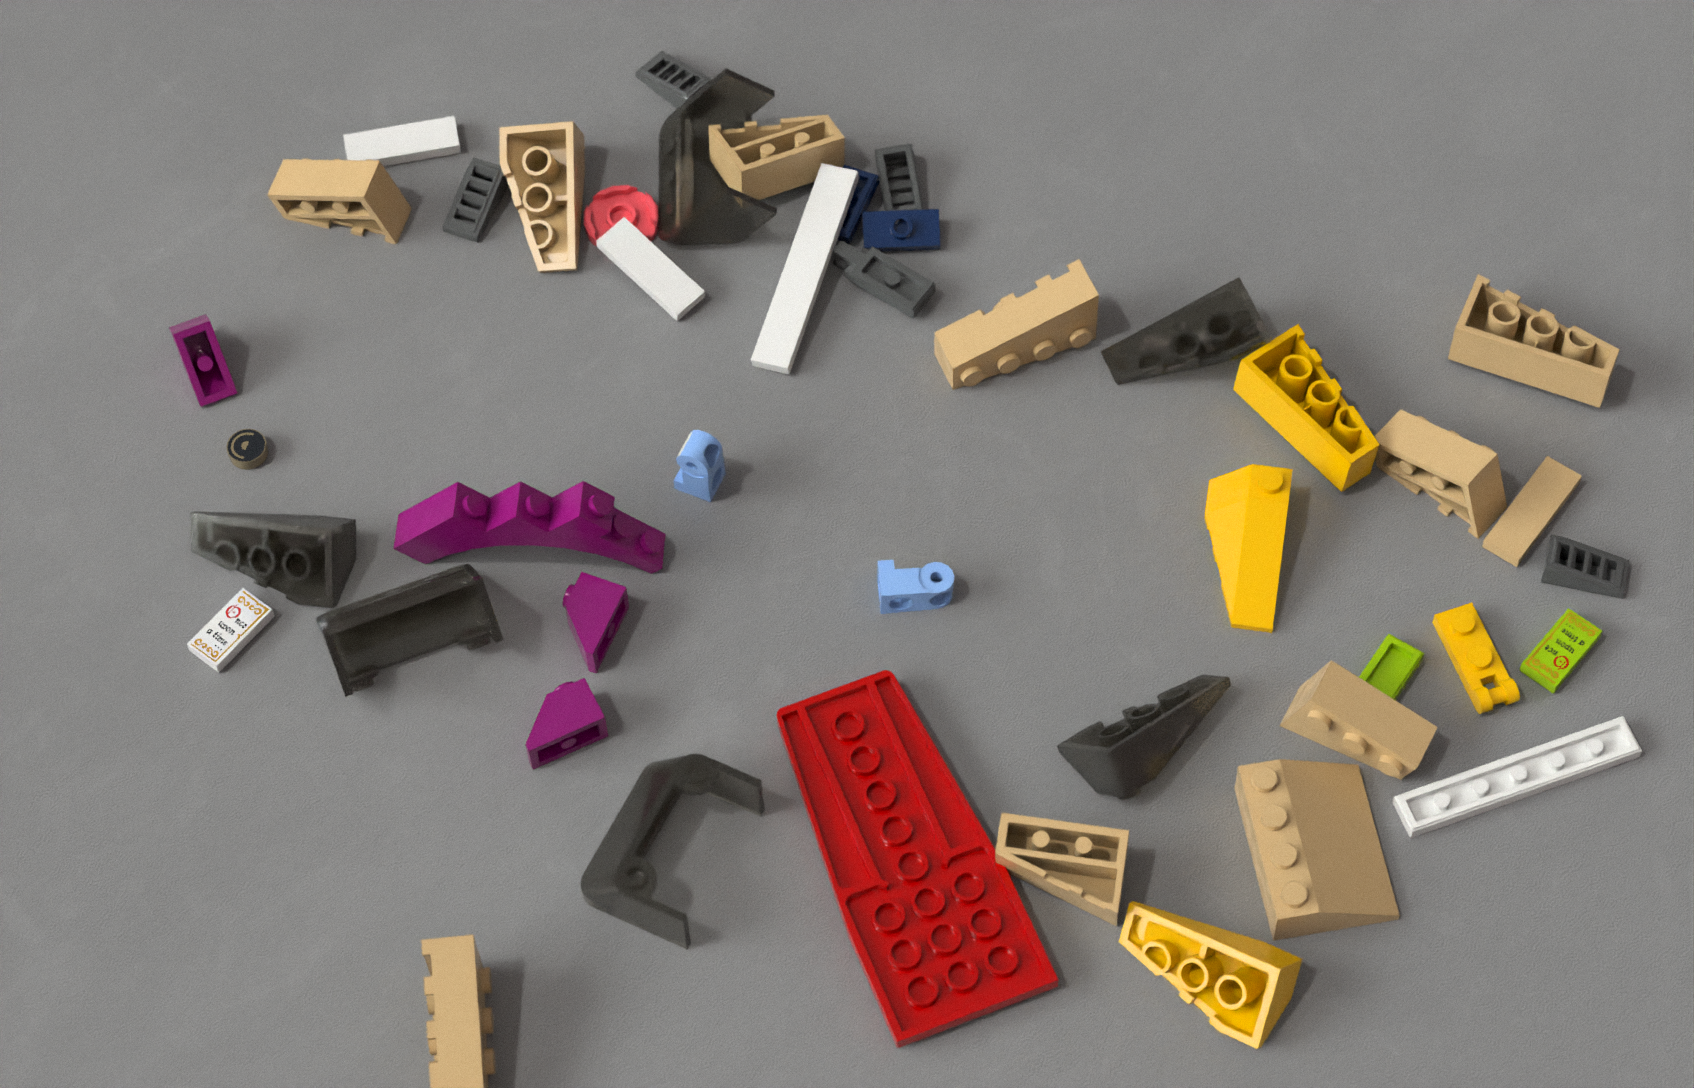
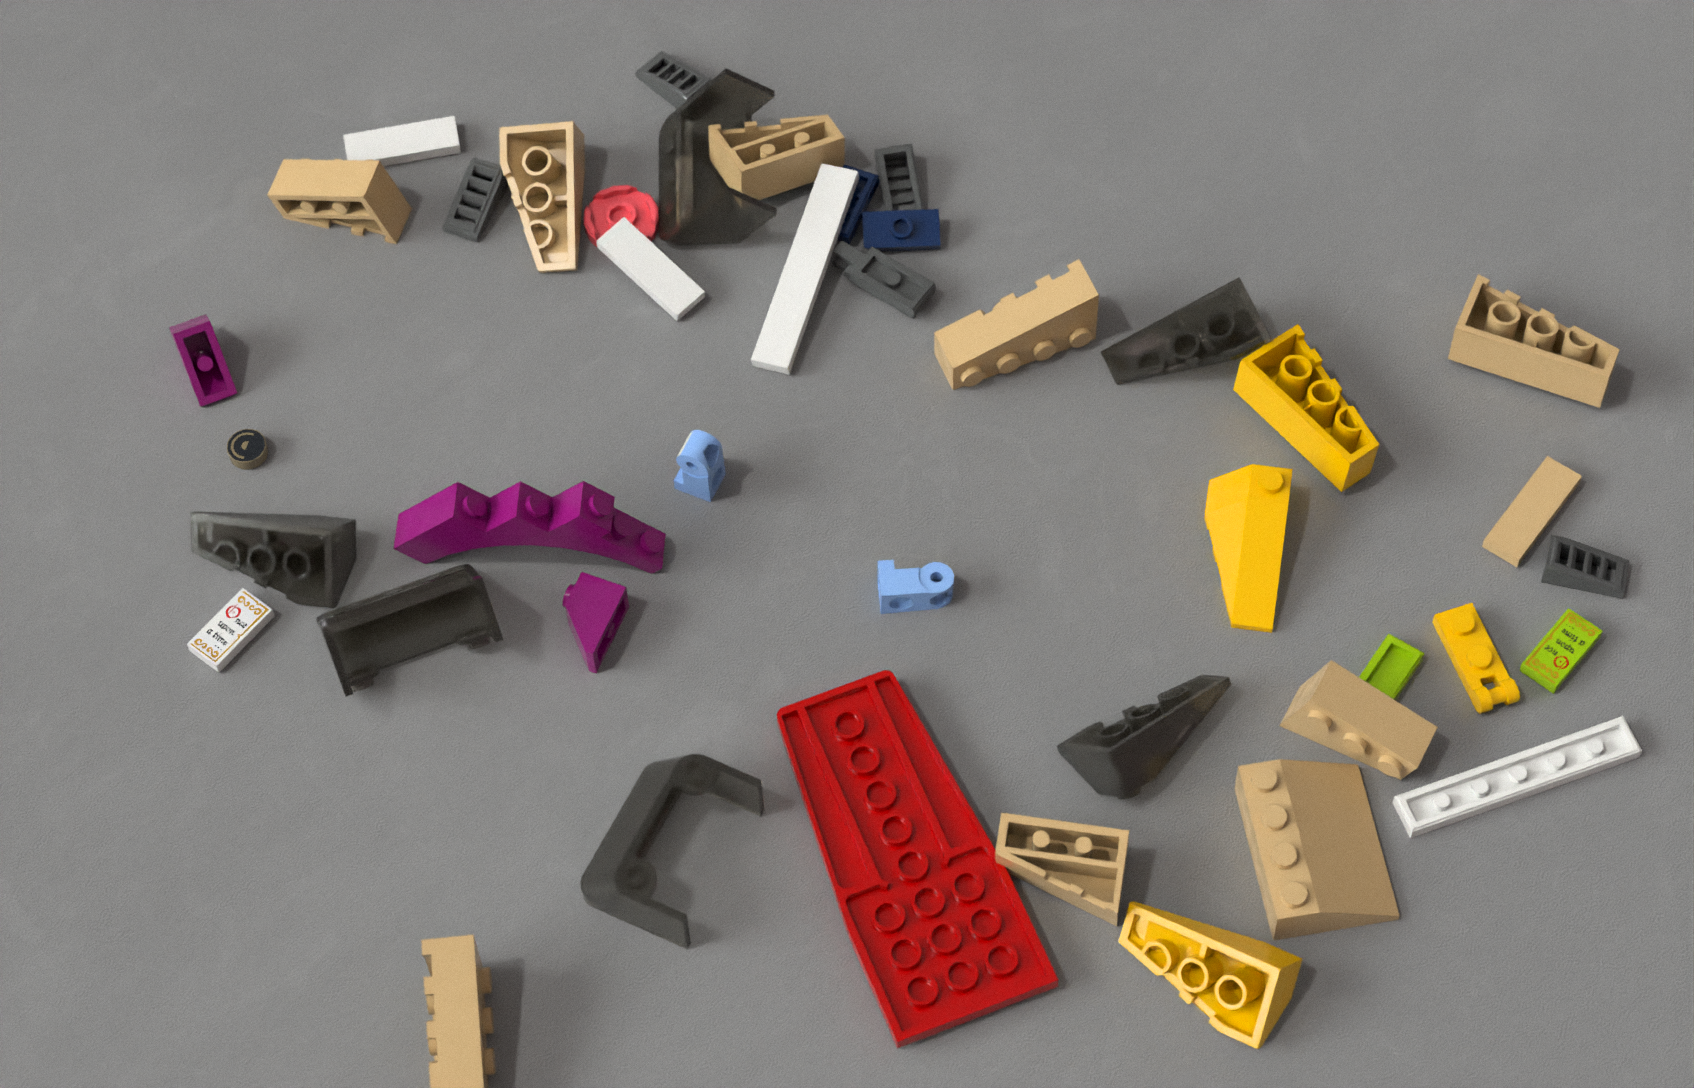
(565, 723): magenta slope -> none
(1444, 466): tan wedge -> none

